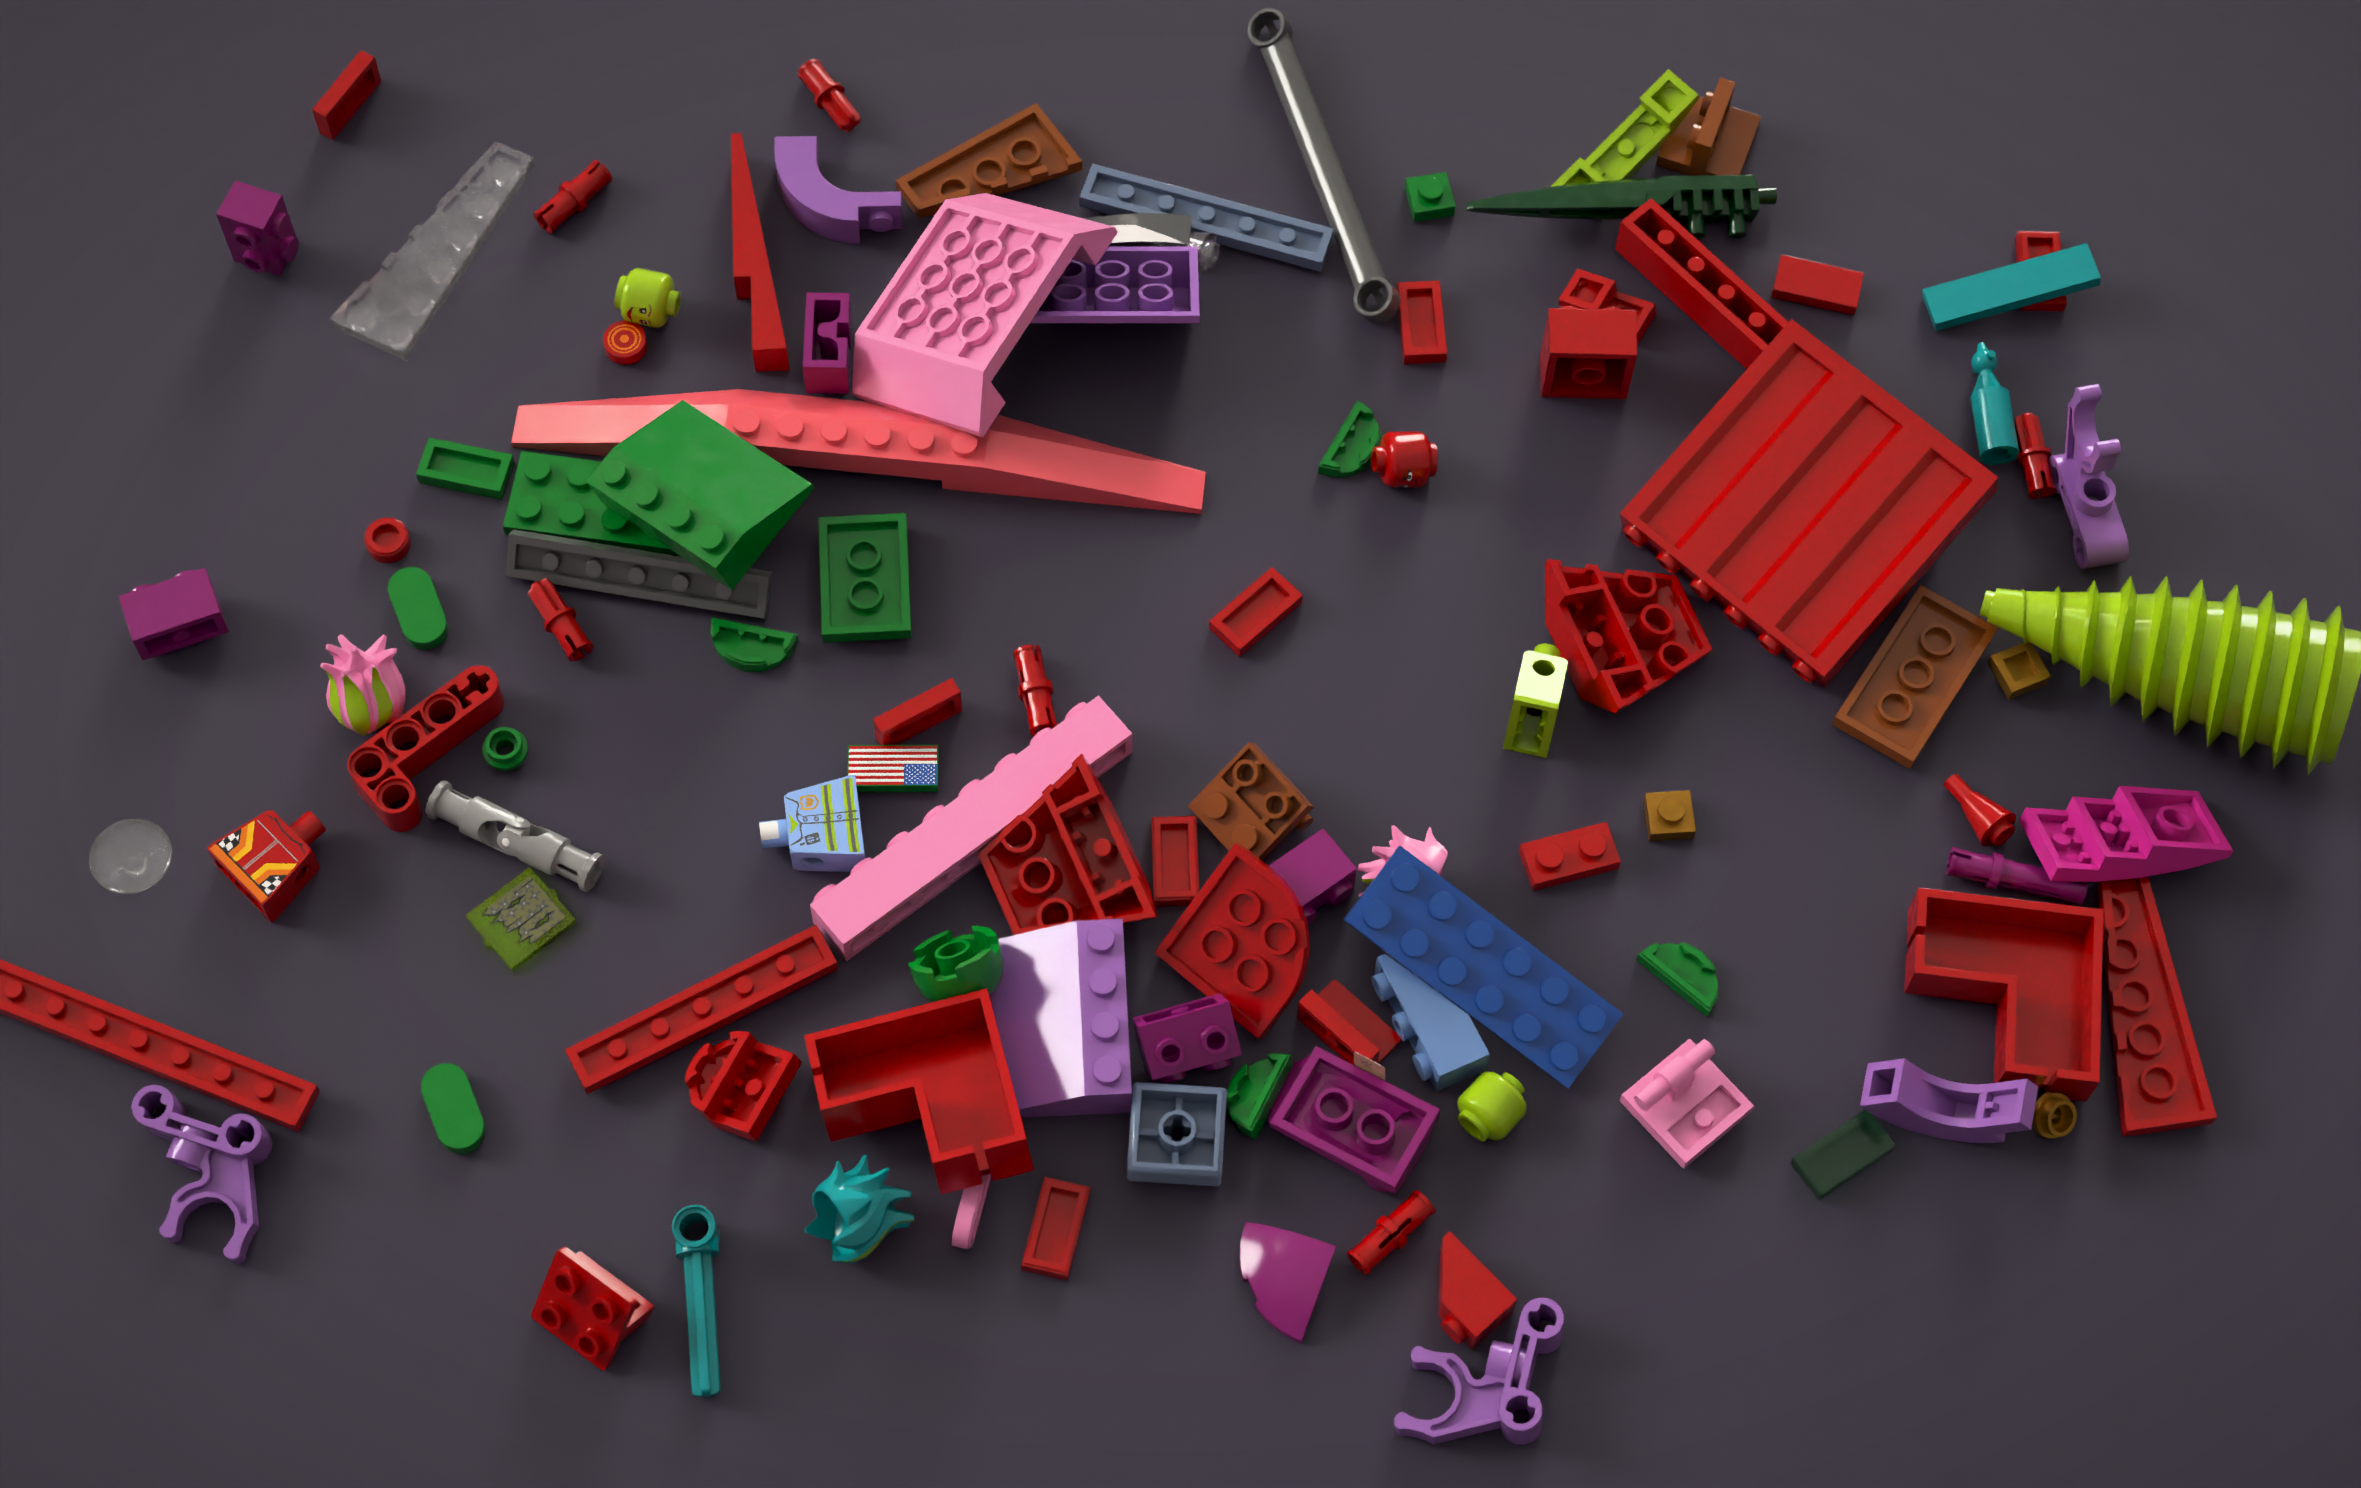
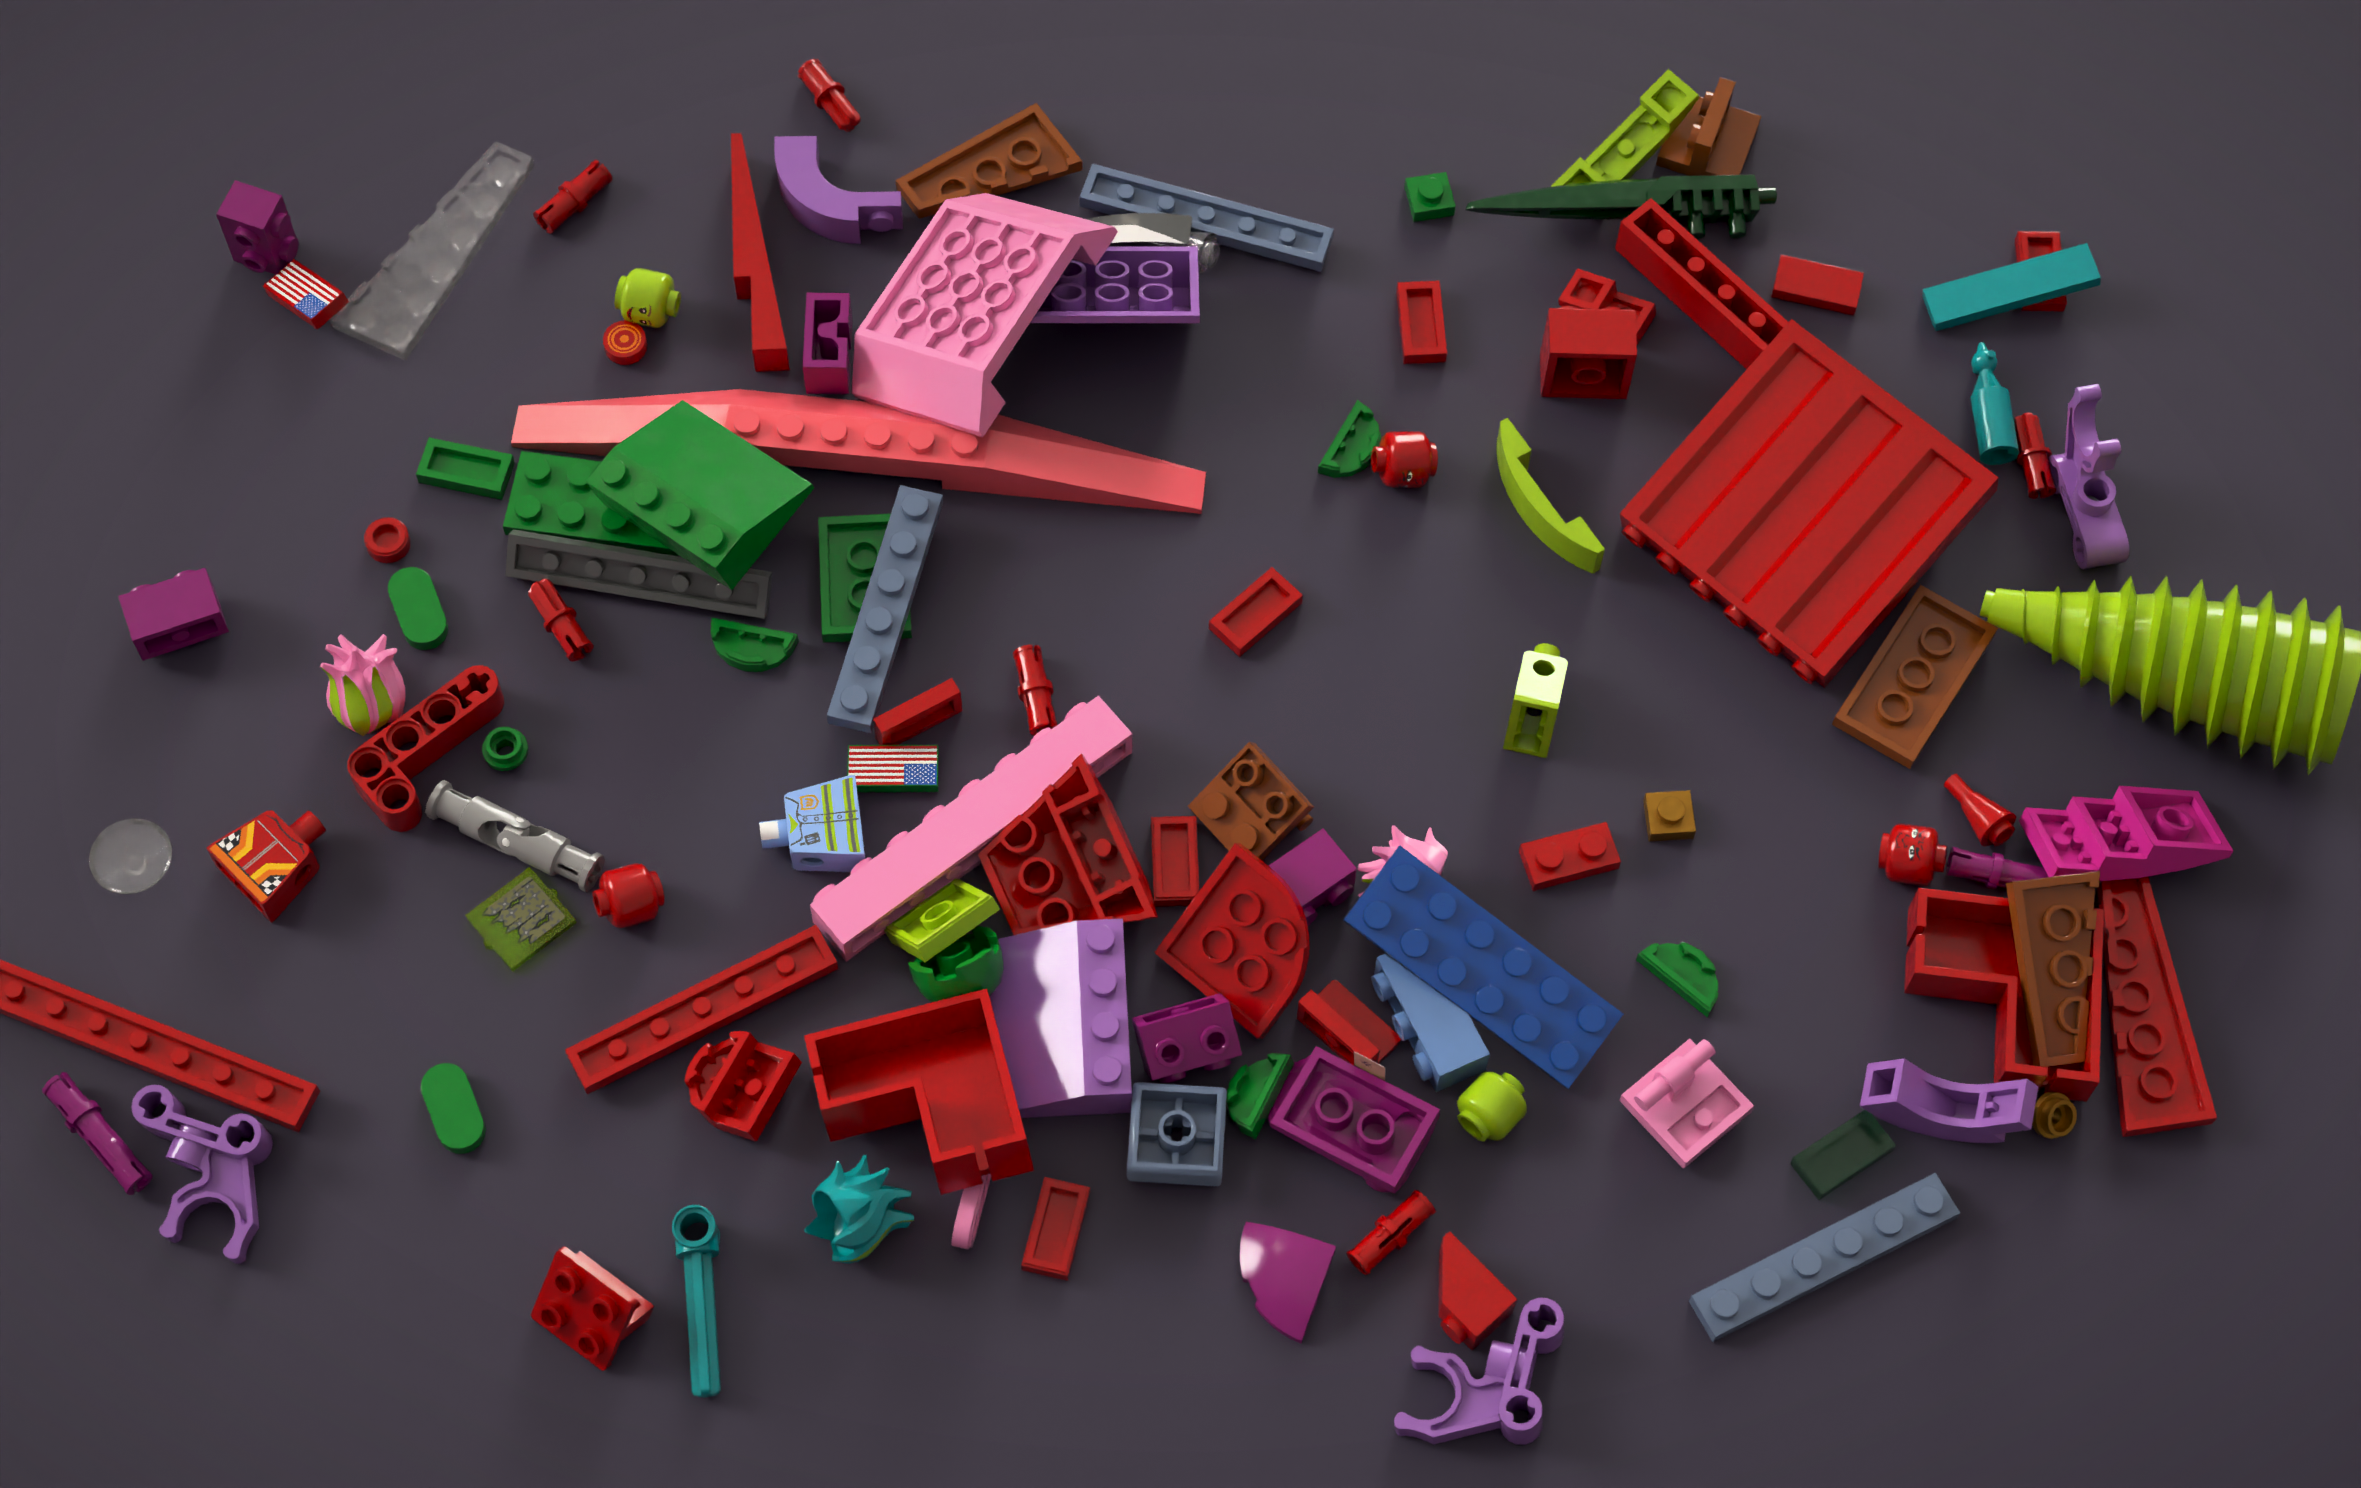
(85, 1119): none -> magenta pin
(305, 294): none -> tile
(346, 95): red tile -> none
(629, 895): none -> red head
(885, 609): none -> sand blue plate
(941, 919): none -> lime tile
(1323, 166): dark grey piece -> none
(1569, 540): none -> lime slope
(1620, 630): red wedge -> none
(1823, 1257): none -> sand blue plate
(1912, 854): none -> red head
(2019, 670): pearl gold plate -> none
(2052, 945): none -> dark orange wing

